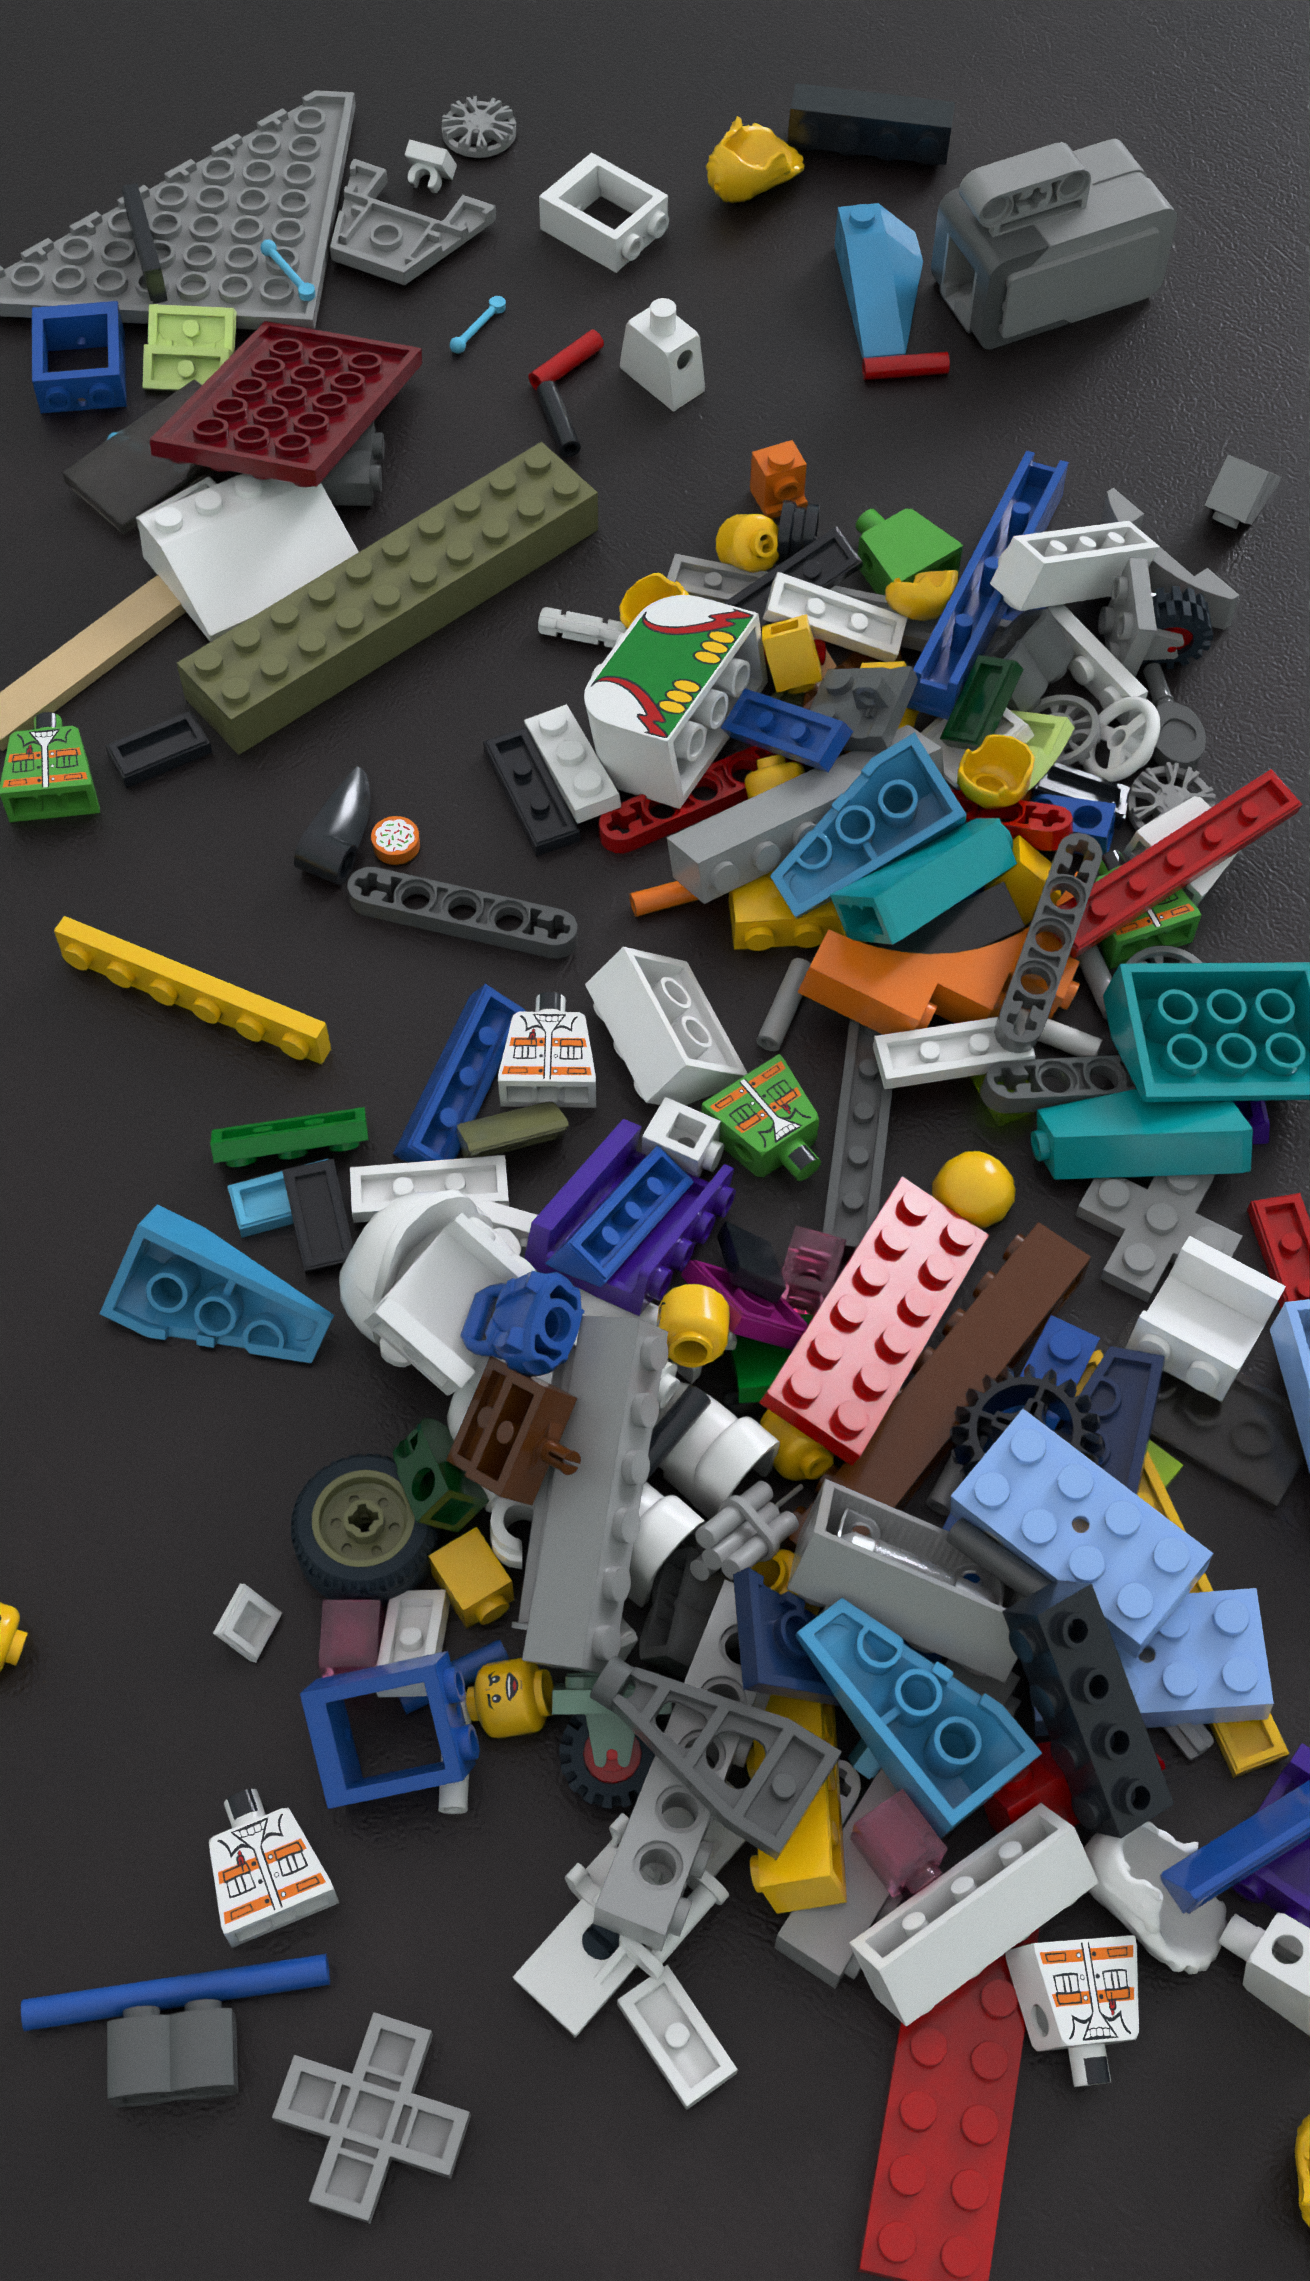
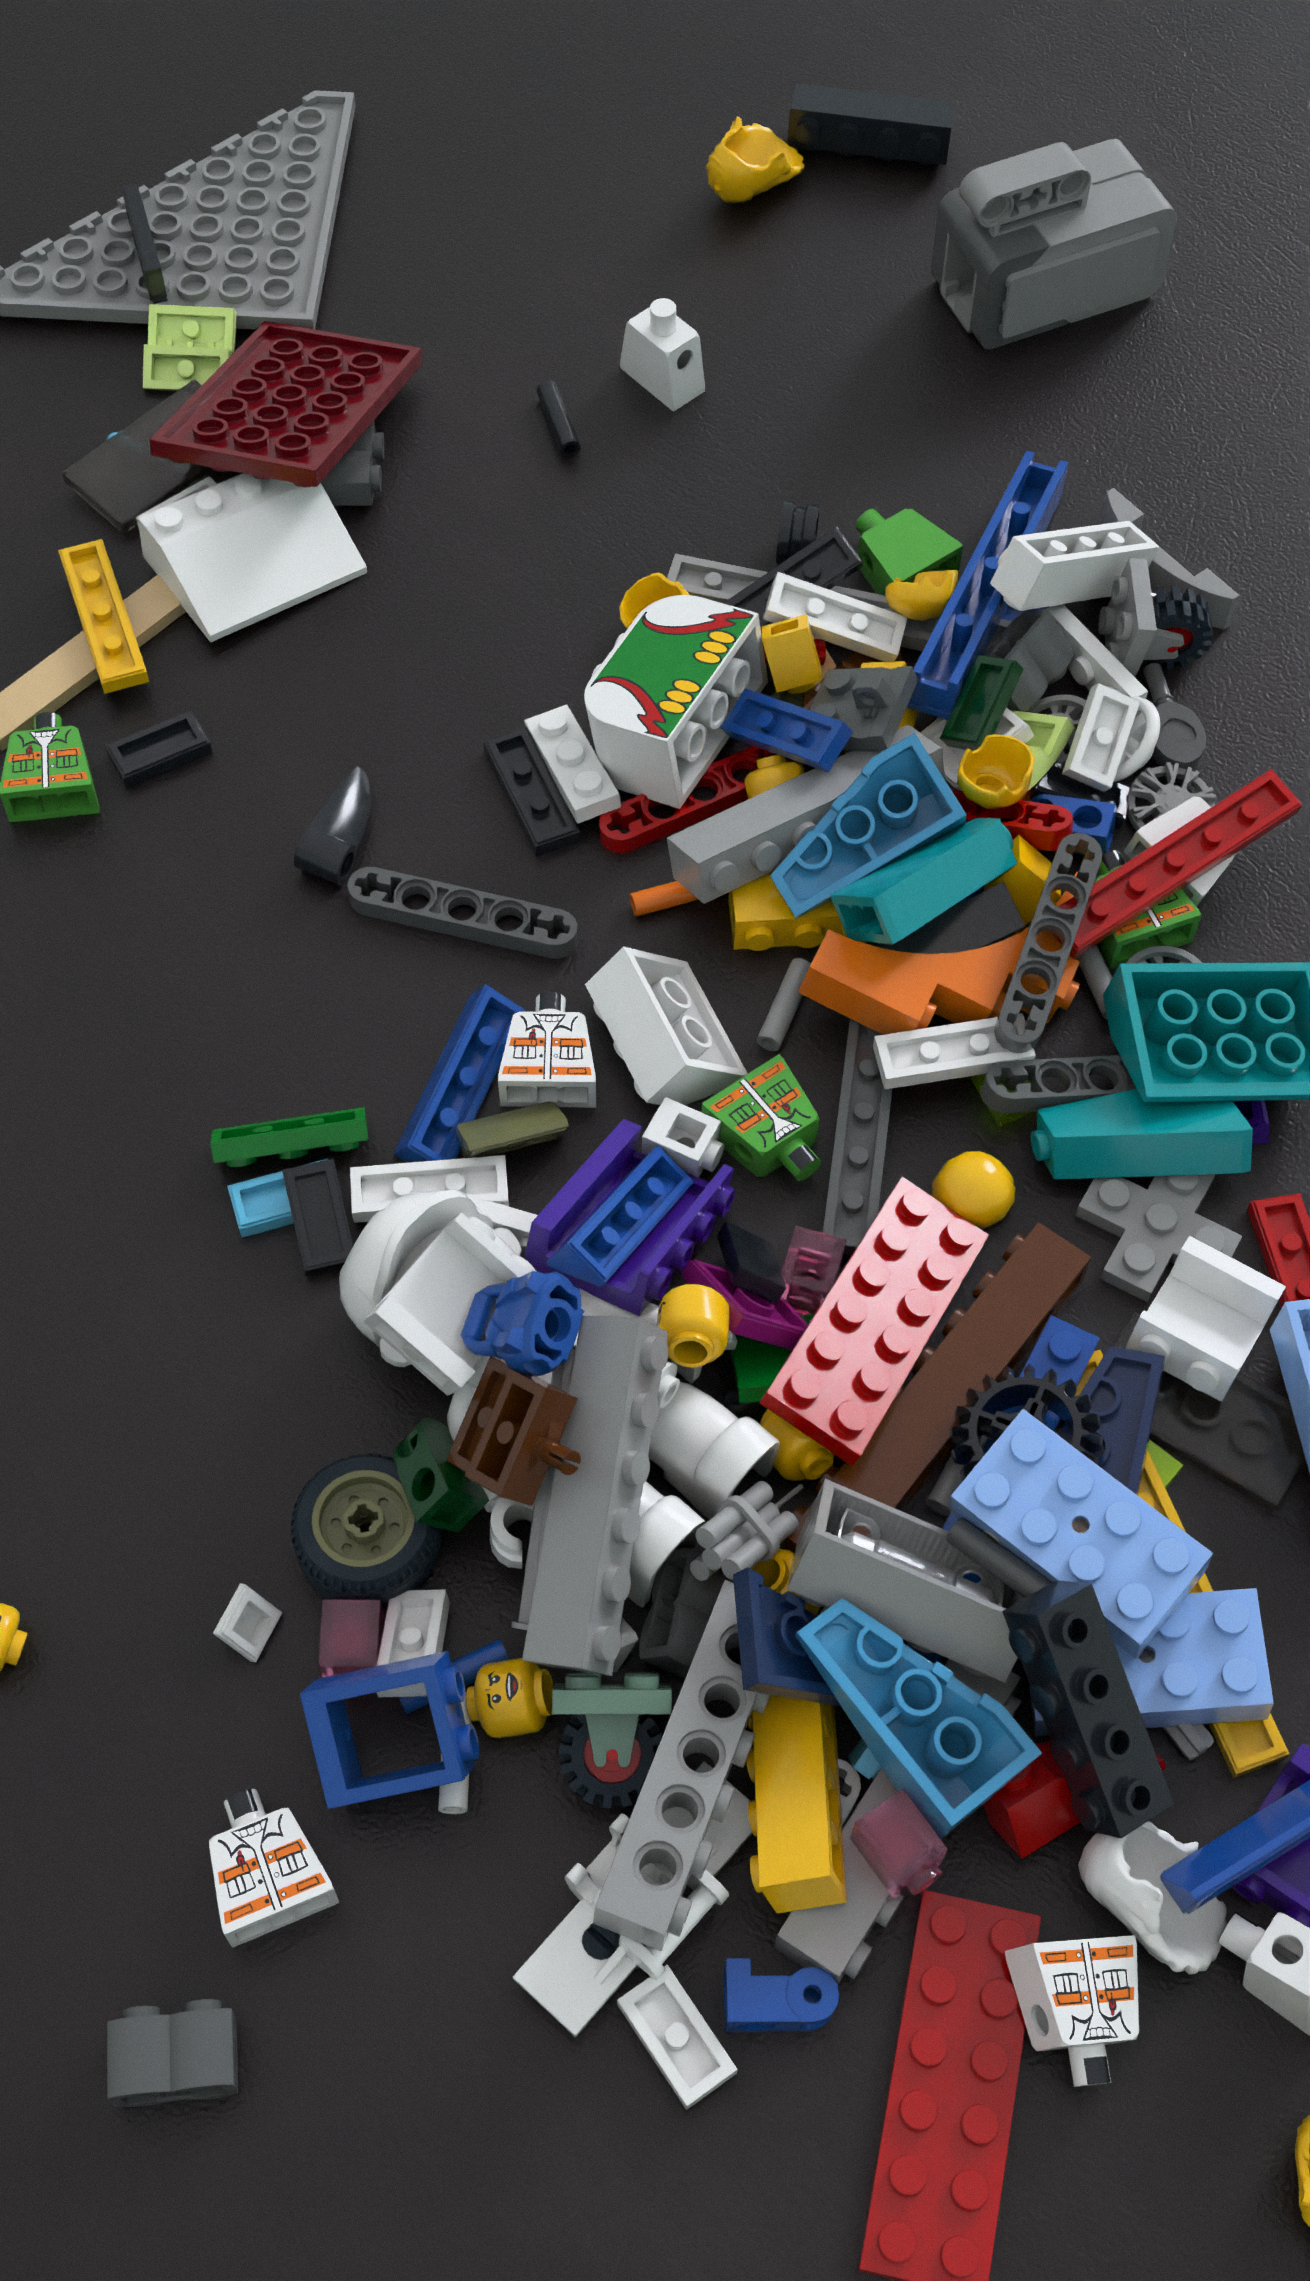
(79, 328): blue window -> none
(103, 616): none -> yellow tile
(175, 1991): blue piece -> none
(202, 994): yellow plate -> none
(203, 1290): dark azure wedge -> none
(305, 290): medium azure hinge -> none
(371, 2117): light grey plate -> none
(388, 597): olive brick -> none
(393, 239): light grey wing -> none
(395, 840): tile -> none
(429, 161): white tile -> none
(473, 1579): yellow brick -> none
(479, 127): light grey wheel -> none
(496, 306): medium azure hinge -> none
(567, 359): red piece -> none
(579, 627): white axle -> none
(594, 177): white window -> none
(676, 1424): black piece -> none
(748, 542): yellow head -> none
(776, 2002): none -> blue leg
(777, 476): orange brick -> none
(783, 1785): dark grey plate -> none
(880, 276): dark azure wedge -> none
(905, 365): red piece -> none
(974, 1913): white brick -> none
(1068, 1038): white piece -> none
(1101, 737): none -> white plate
(1240, 492): light grey slope -> none

